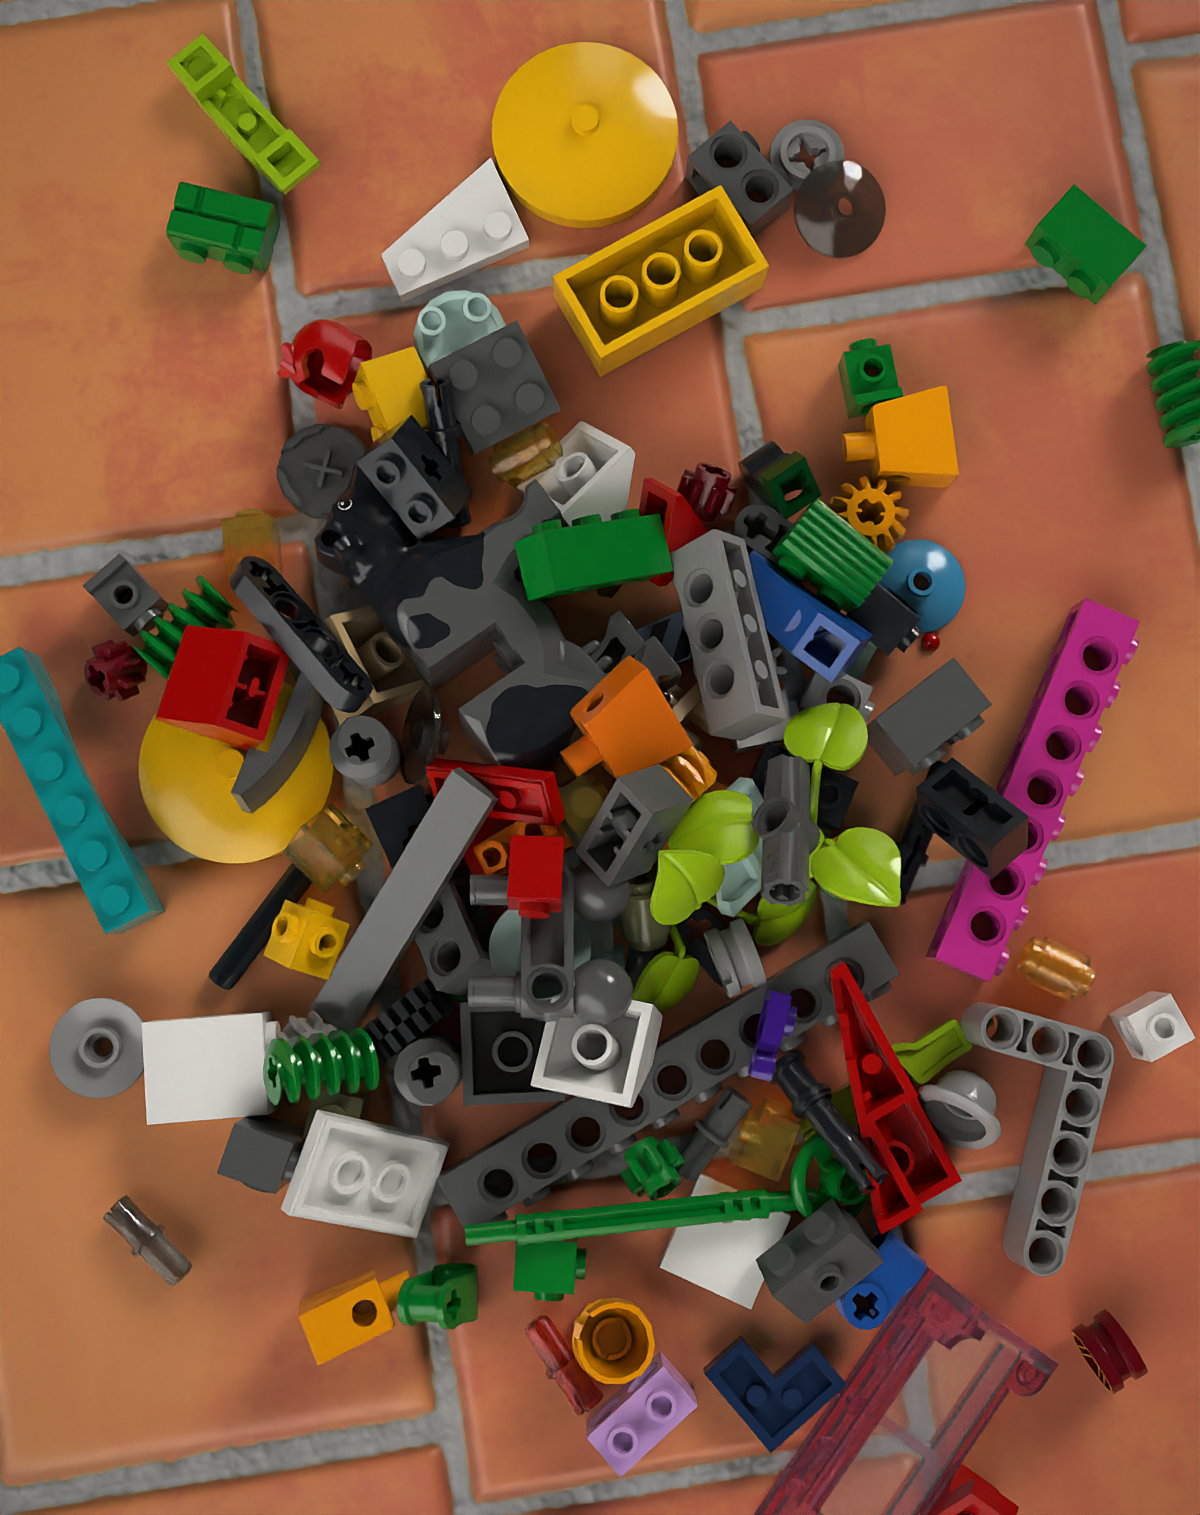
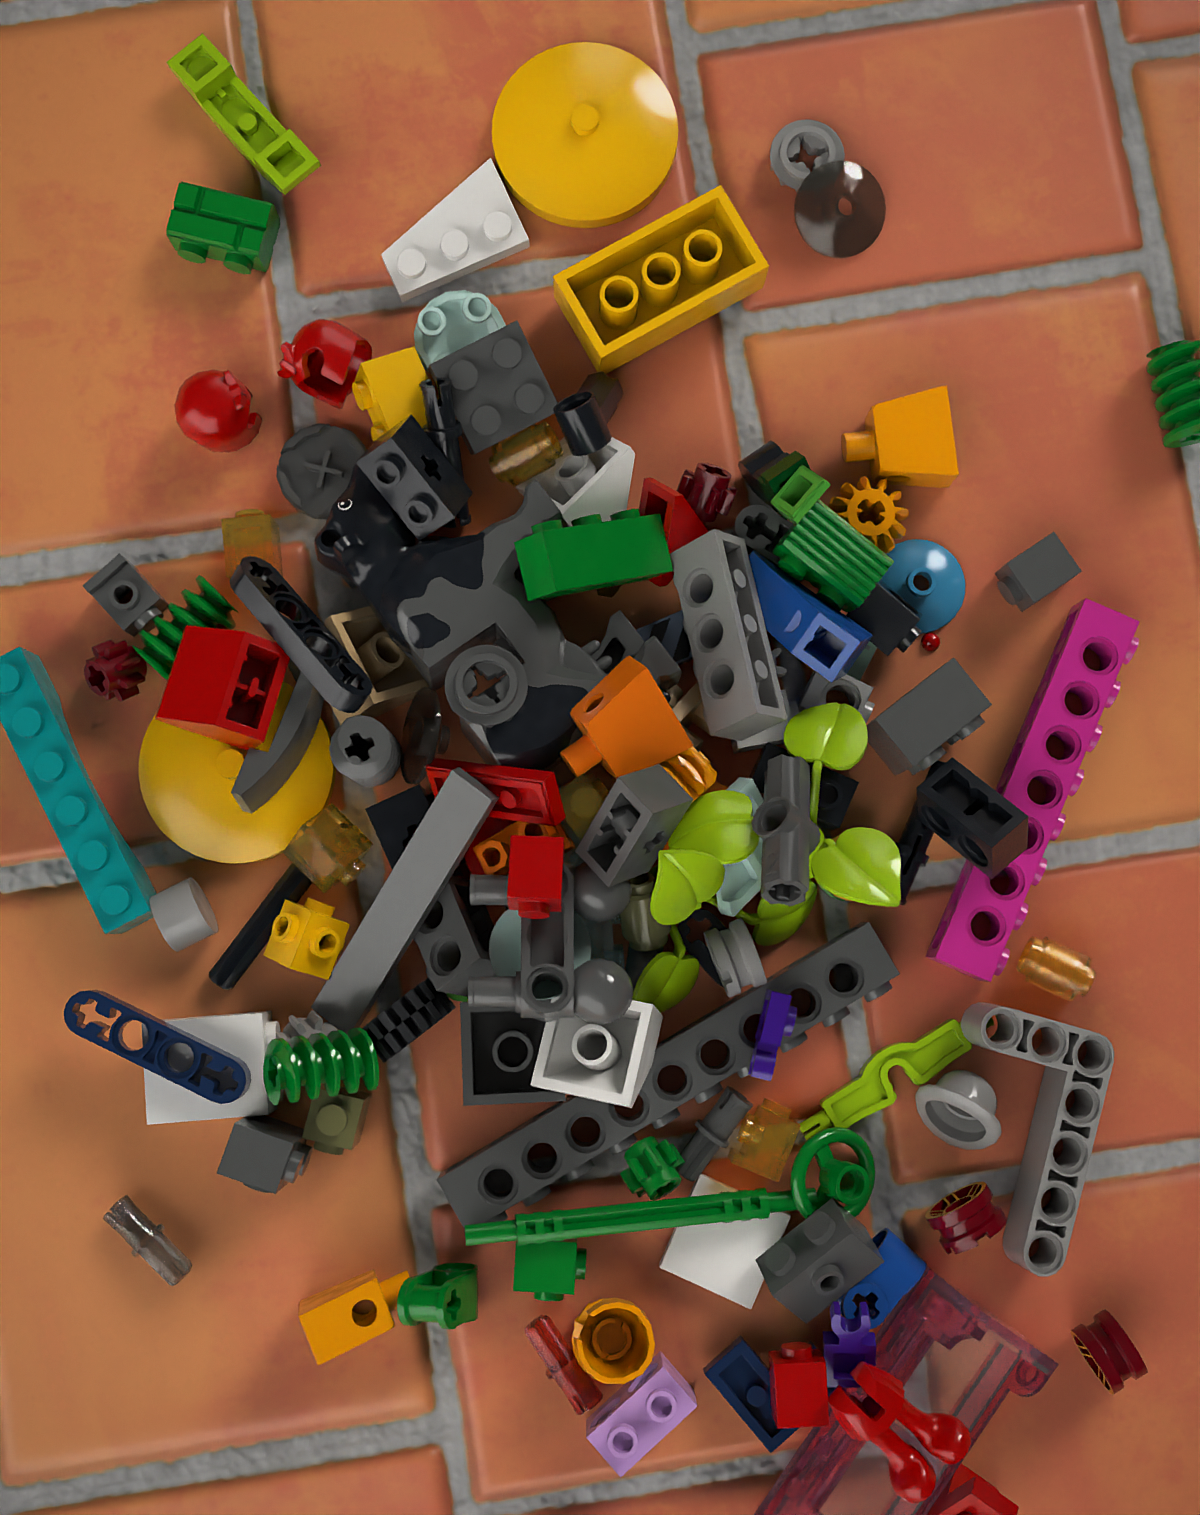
(76, 1052): light grey dish -> none
(155, 1051): none -> dark blue beam
(183, 914): none -> light grey piece
(215, 411): none -> red helmet
(365, 1175): white tile -> none
(420, 1086): dark grey piece -> none
(491, 663): none -> dark grey gear
(586, 413): none -> black piece
(750, 175): dark grey brick -> none
(798, 1386): none -> red brick
(799, 494): none -> bright green slope
(813, 1102): black pin -> none
(847, 1345): none -> dark purple plate
(858, 388): green brick -> none
(871, 1419): none -> red piece
(888, 1112): red wedge -> none
(966, 1217): none -> dark red wheel
(1036, 572): none -> dark grey brick
(1084, 245): green brick -> none
(1152, 1026): white brick -> none

